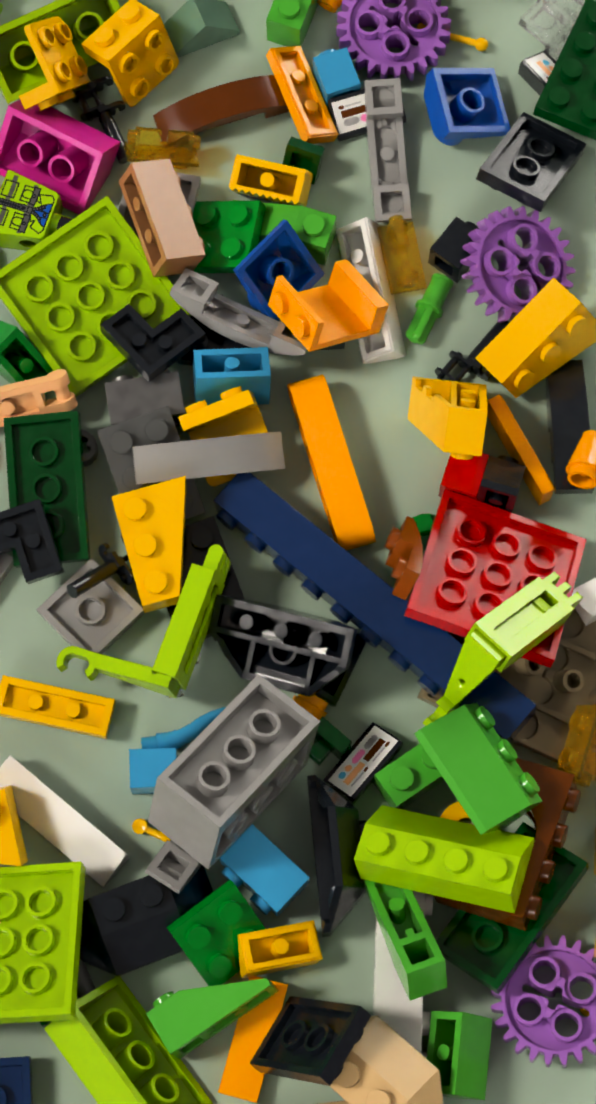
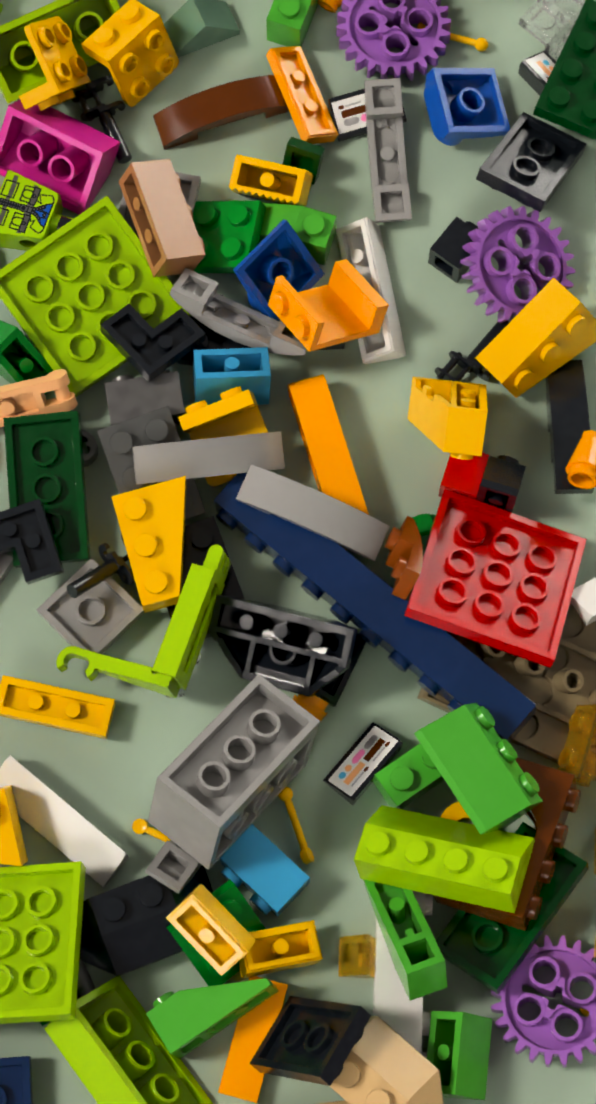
(146, 145): clear yellow hinge -> none
(147, 766): dark azure brick -> none
(182, 736): dark azure animal -> none
(211, 929): none -> yellow slope
(305, 852): none -> yellow hinge
(313, 511): none -> light grey slope
(328, 741): dark green tile -> none
(335, 73): dark azure brick -> none
(335, 842): black wedge -> none
(356, 956): none -> clear yellow slope
(401, 256): clear yellow hinge -> none
(429, 308): bright green axle -> none
(506, 636): lime hinge -> none
(520, 449): light orange tile -> none

